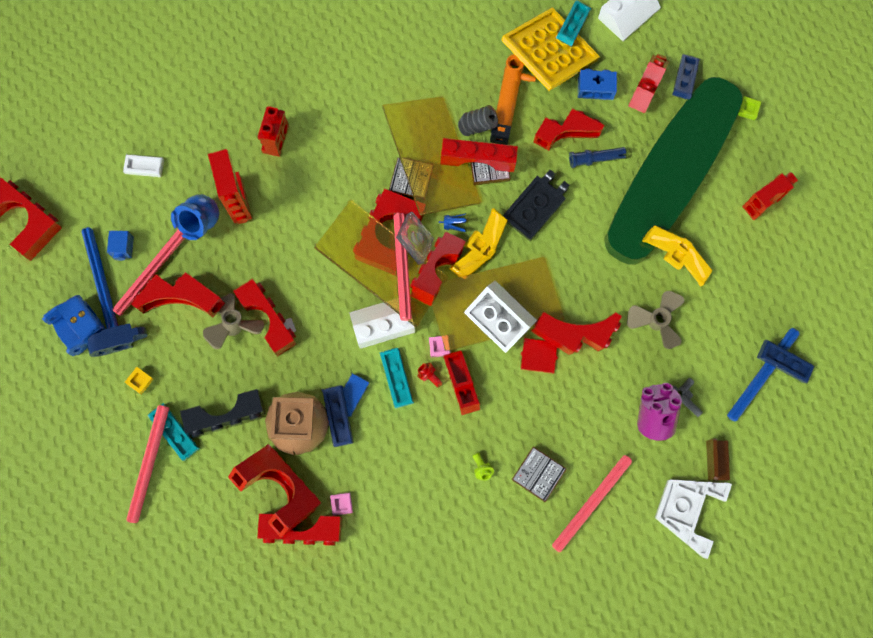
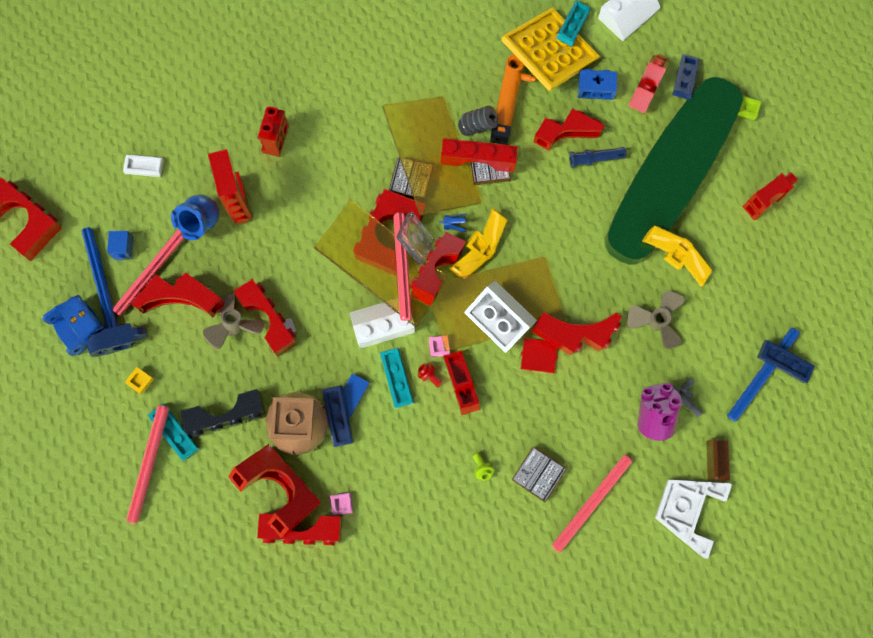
(536, 205): black tile -> none

